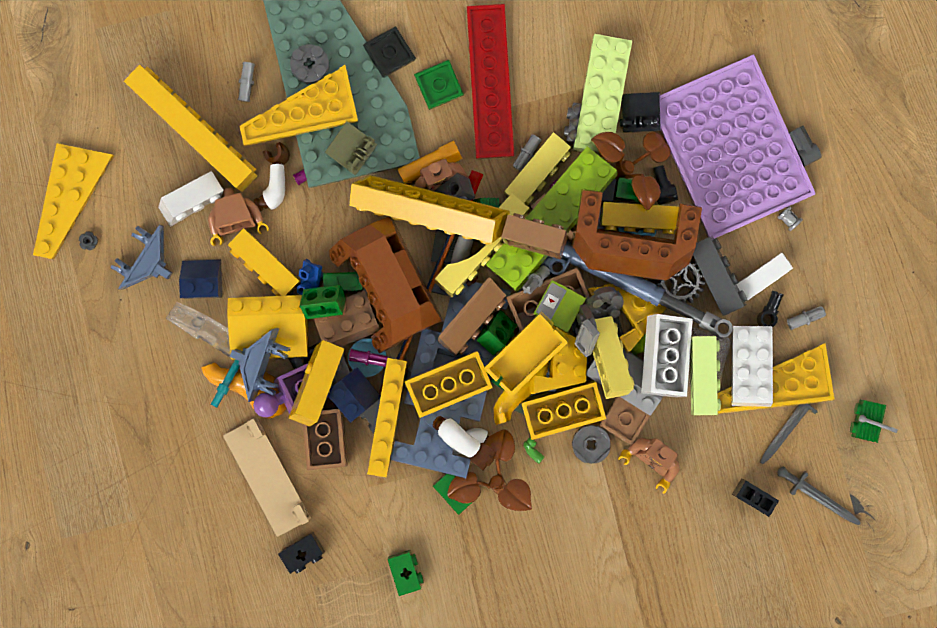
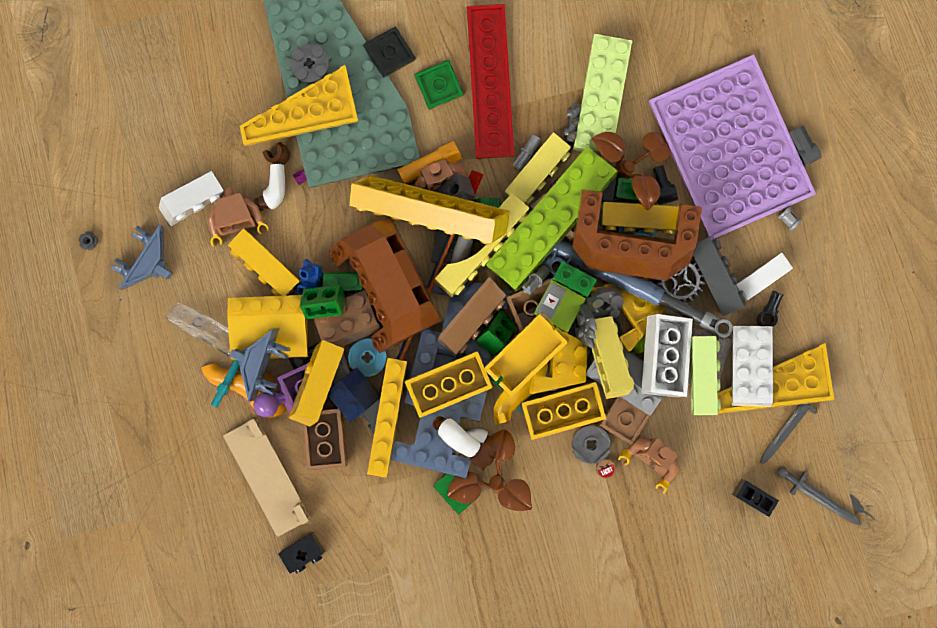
(68, 190): yellow wing -> none
(187, 124): yellow brick -> none
(200, 279): dark blue slope -> none
(246, 81): light grey pin -> none
(351, 148): olive hinge -> none
(367, 358): magenta axle -> none
(403, 583): green brick -> none
(531, 451): bright green arm -> none
(534, 236): medium nougat brick -> none
(574, 279): none -> green brick
(587, 338): light grey tile -> none
(605, 469): none -> tile
(641, 112): black hinge -> none
(806, 317): light grey axle -> none
(862, 418): light grey hinge -> none
(865, 430): green brick -> none

